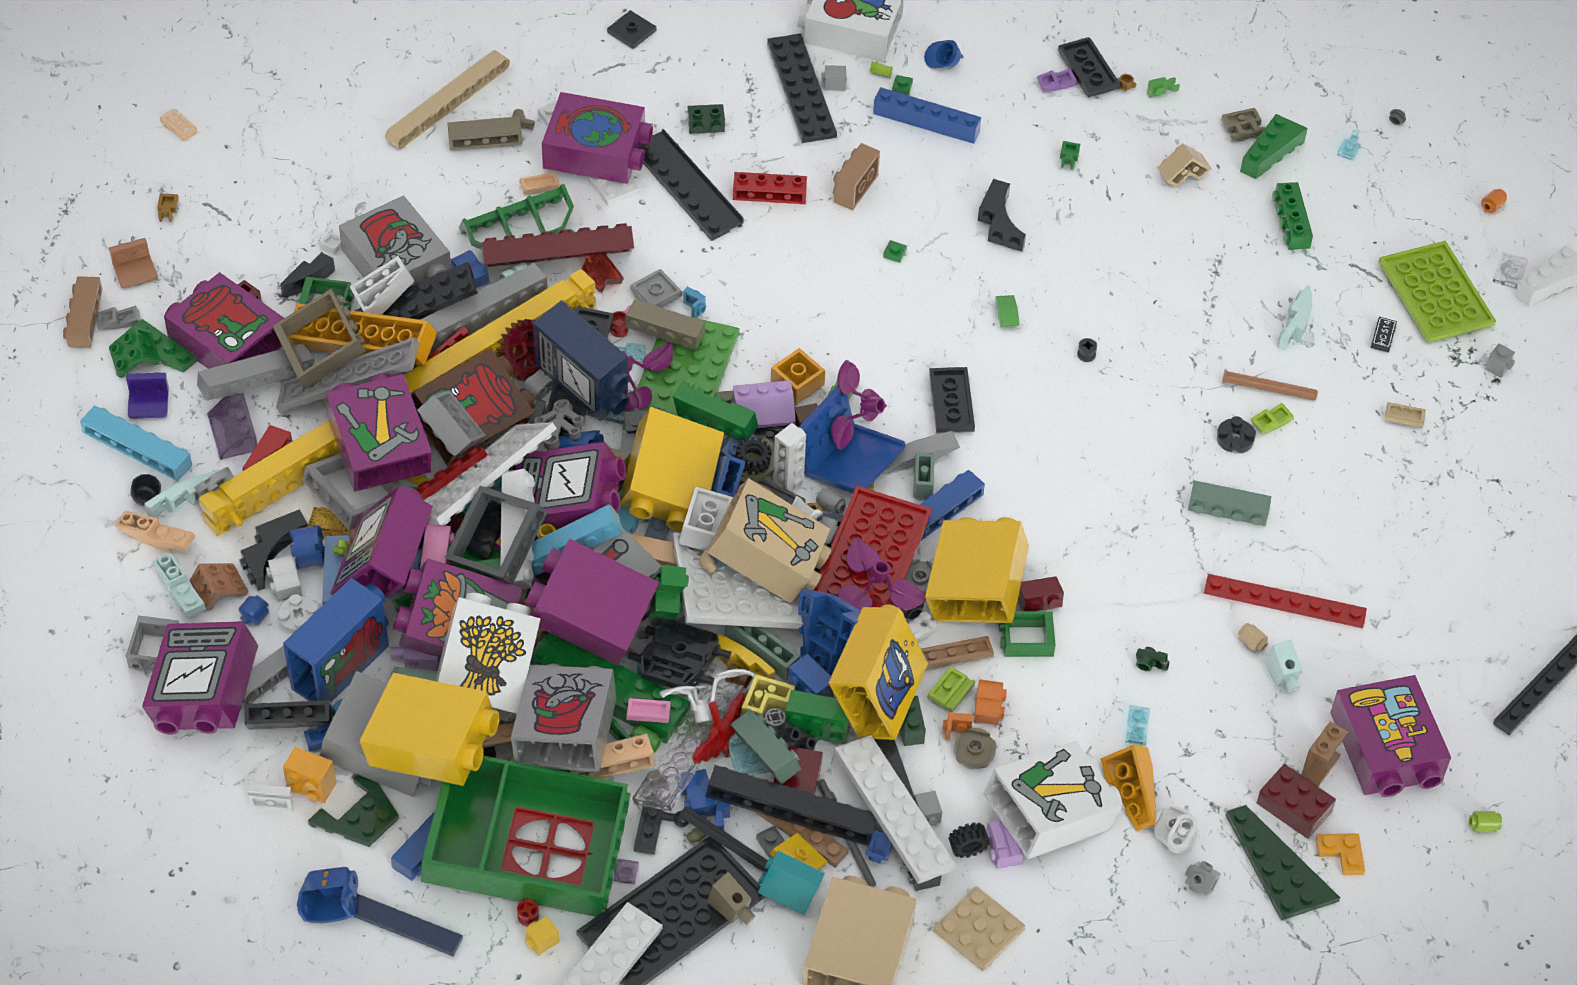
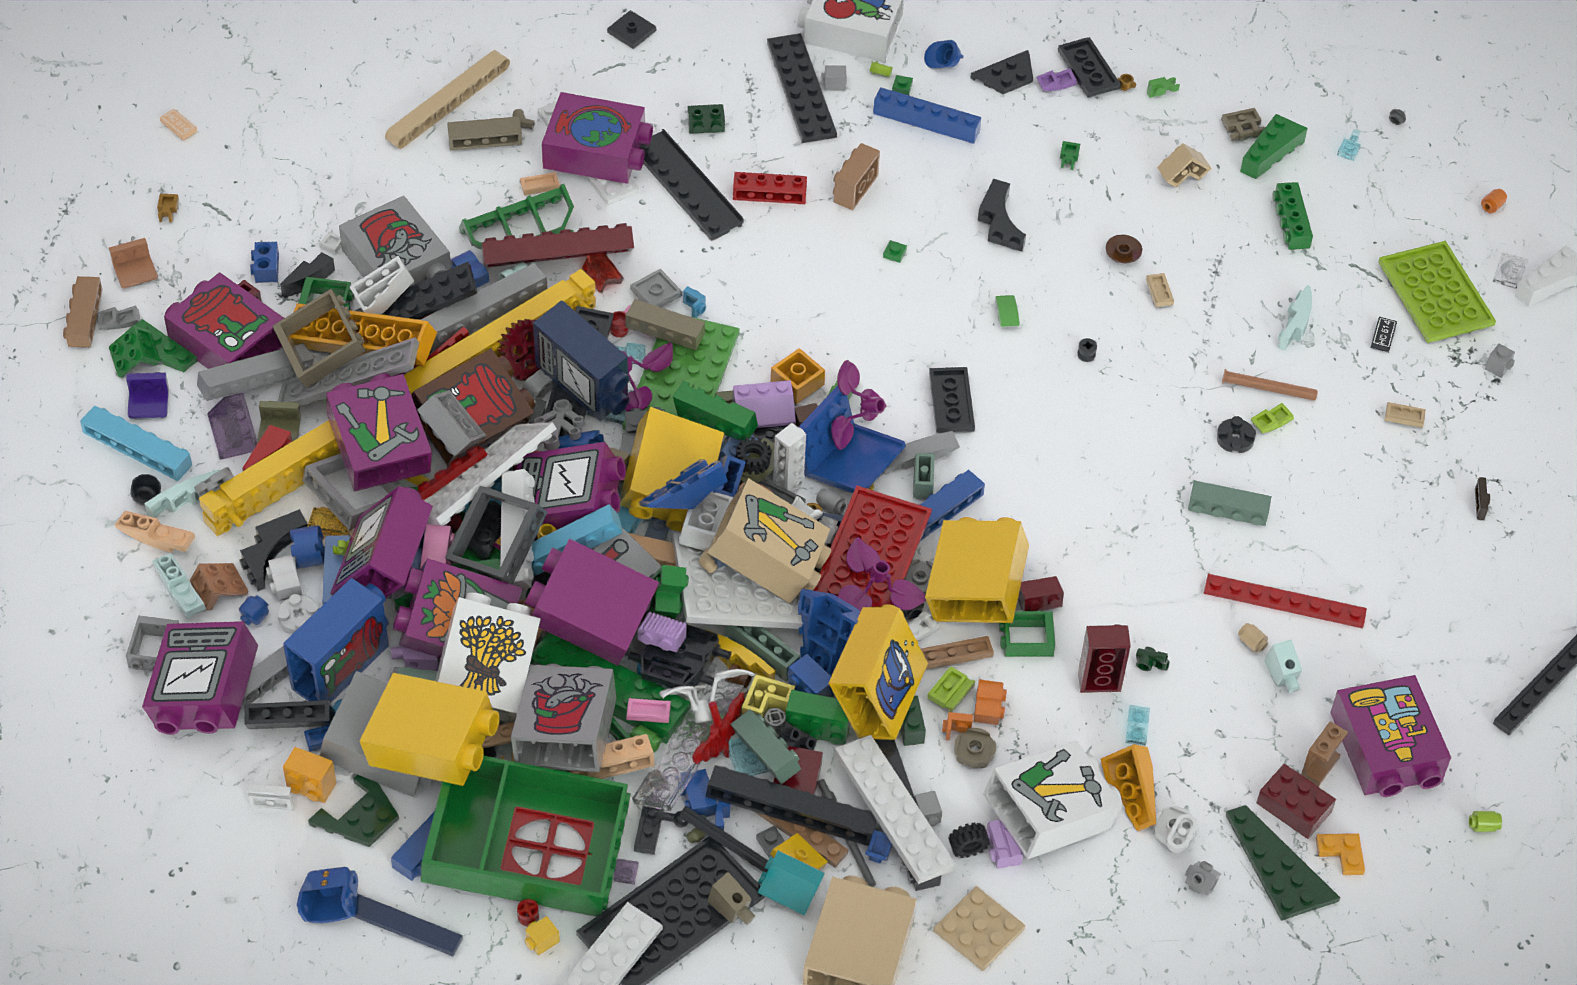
(265, 262): none -> blue brick
(281, 415): none -> olive bracket
(662, 632): none -> lavender brick
(689, 488): none -> blue wedge
(1007, 73): none -> black wing
(1104, 658): none -> dark red brick
(1123, 248): none -> reddish brown dish
(1159, 290): none -> tan plate
(1482, 498): none -> dark brown plate

